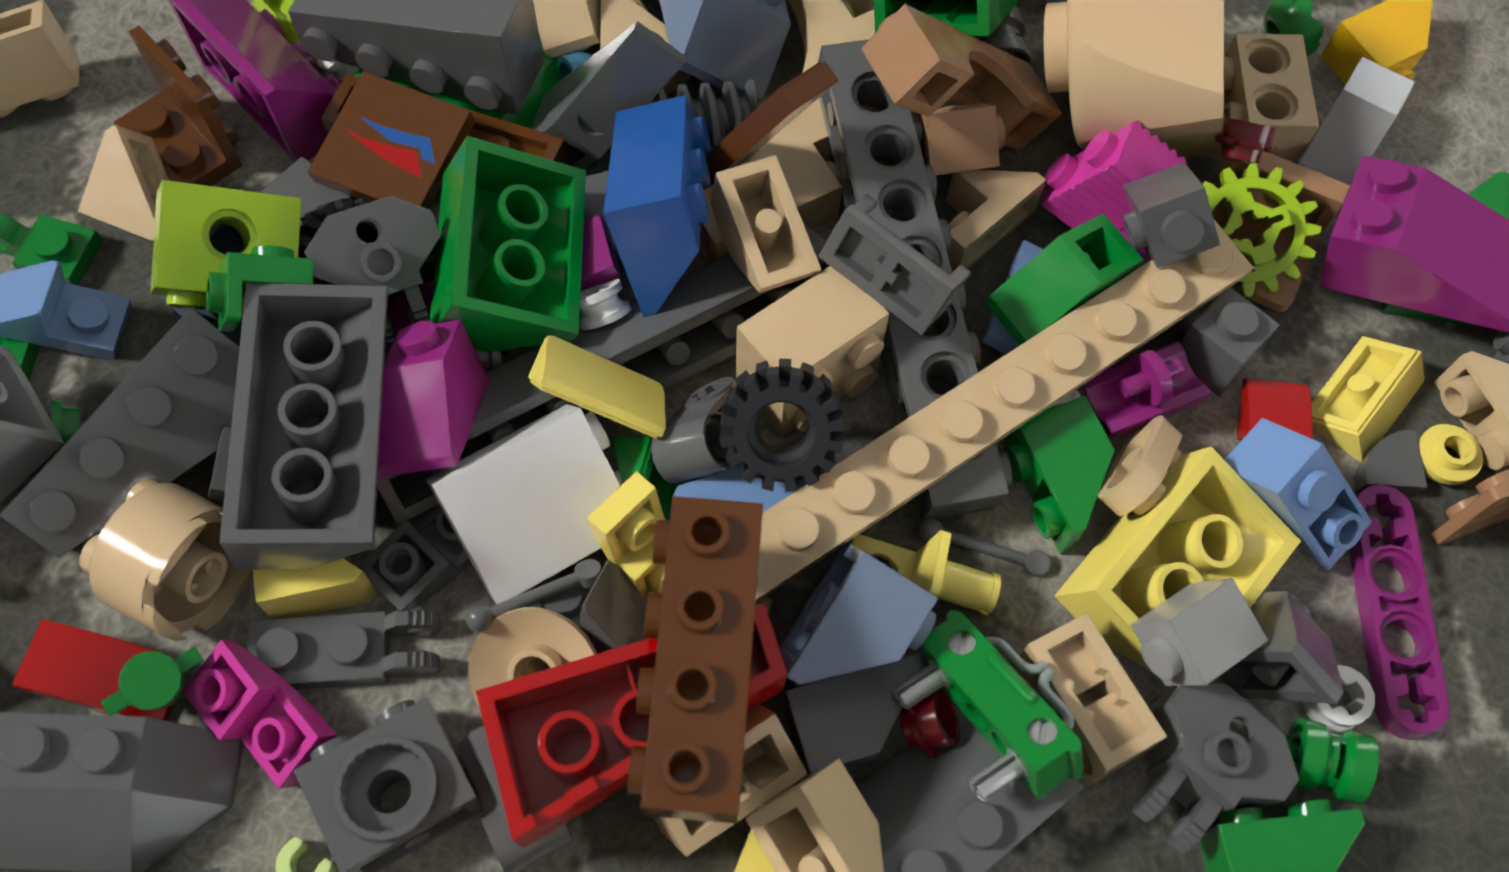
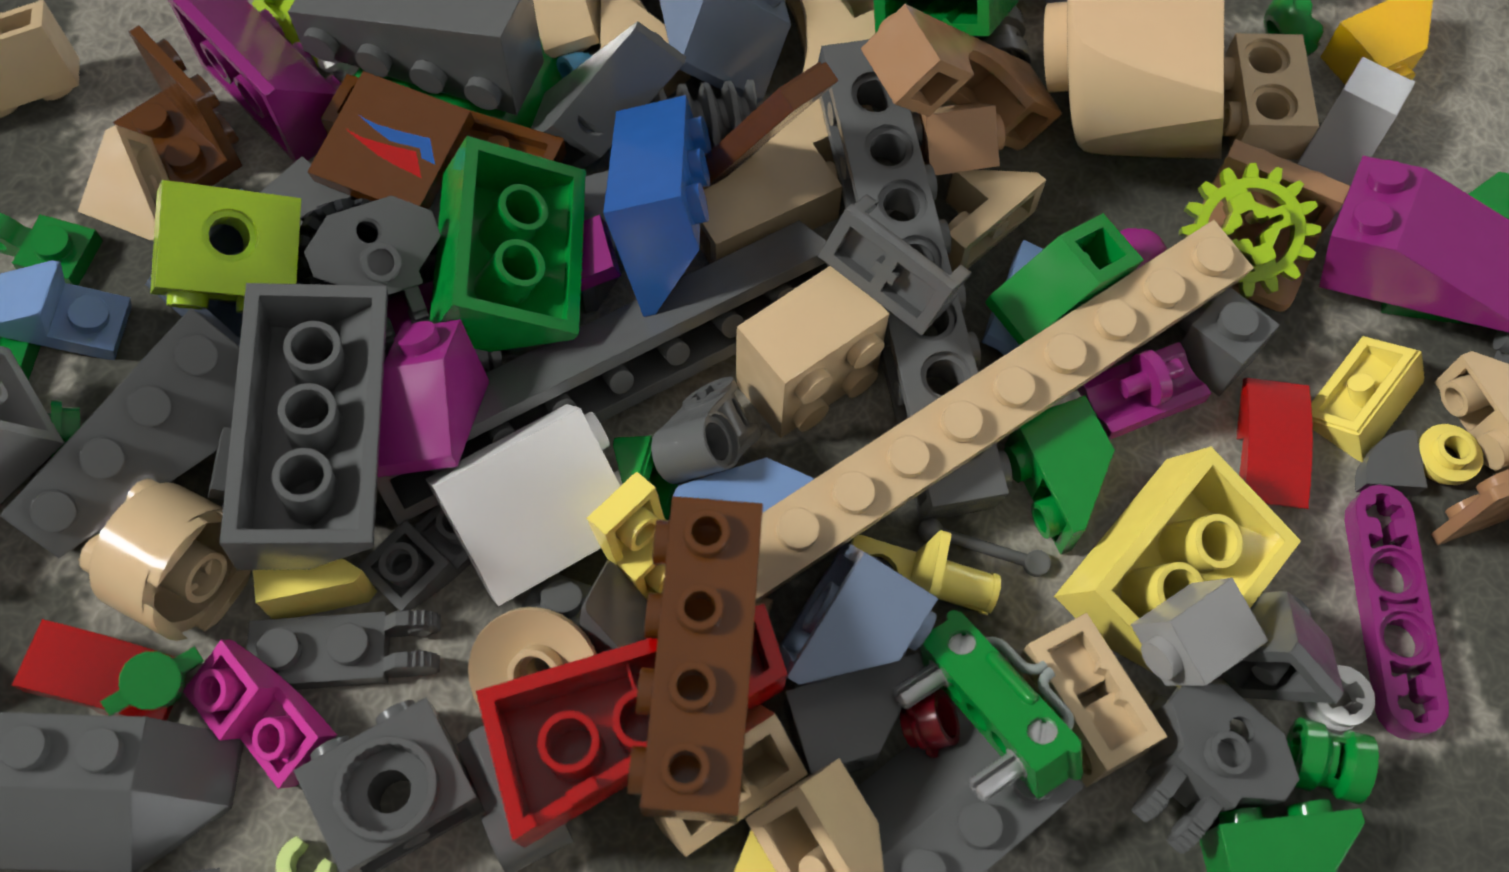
(264, 265): green bracket -> none
(585, 574): dark grey hinge -> none
(600, 386): light yellow slope -> none
(602, 305): white bush -> none
(762, 225): tan slope -> none
(776, 463): black tyre -> none
(1093, 179): dark pink brick -> none
(1141, 467): tan plate -> none
(1169, 215): dark grey brick -> none
(1246, 140): dark red plate -> none
(1302, 489): medium blue slope -> none

